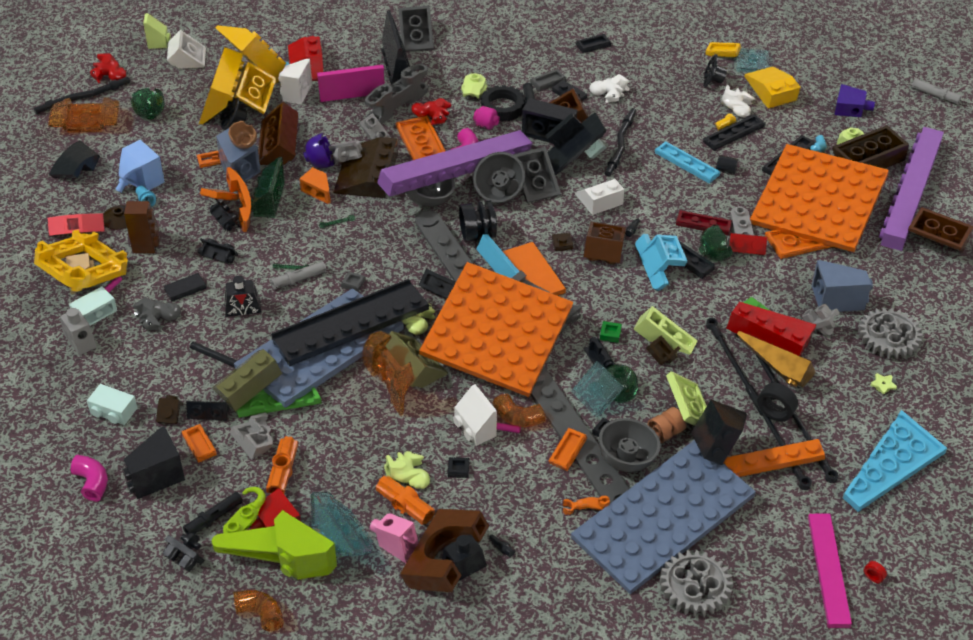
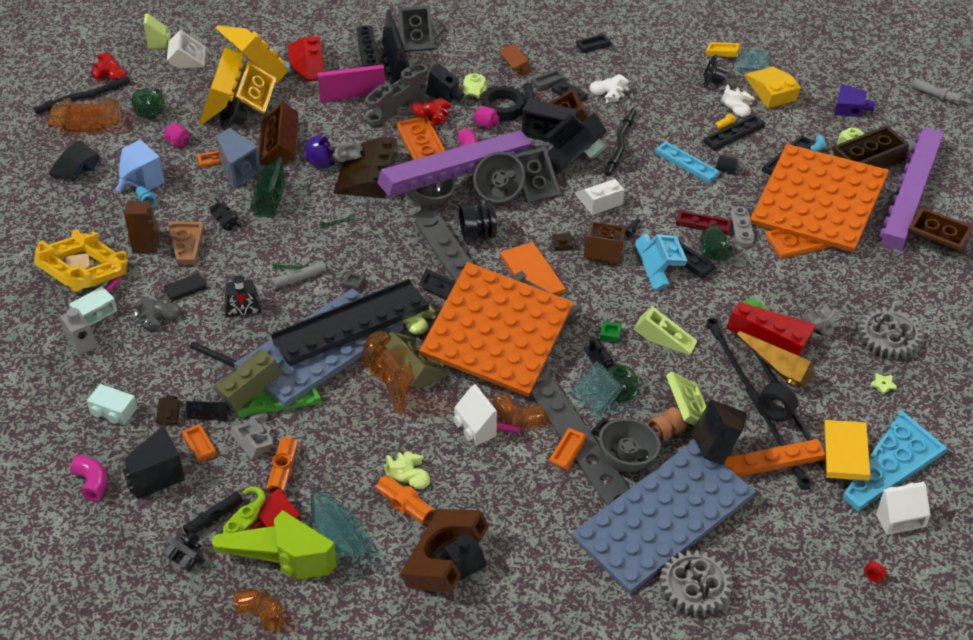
(83, 222): coral slope -> none
(115, 218): dark brown dish -> none
(176, 135): none -> dark pink head
(186, 240): none -> medium nougat wing
(212, 247): black hinge -> none
(219, 194): orange tile -> none
(237, 184): orange slope -> none
(242, 135): medium nougat hair -> none
(295, 81): white slope -> none
(316, 185): orange slope -> none
(367, 46): none -> black brick
(373, 127): light grey hips -> none
(395, 535): bright pink torso -> none
(443, 85): none -> black torso
(458, 467): black tile -> none
(495, 257): medium azure tile -> none
(502, 546): black piece -> none
(515, 59): none -> dark orange hinge
(585, 503): orange arm -> none
(662, 351): dark brown bracket -> none
(748, 243): red plate -> none
(829, 571): dark pink tile -> none
(841, 286): sand blue slope -> none
(846, 450): none -> yellow tile
(904, 508): none -> white slope

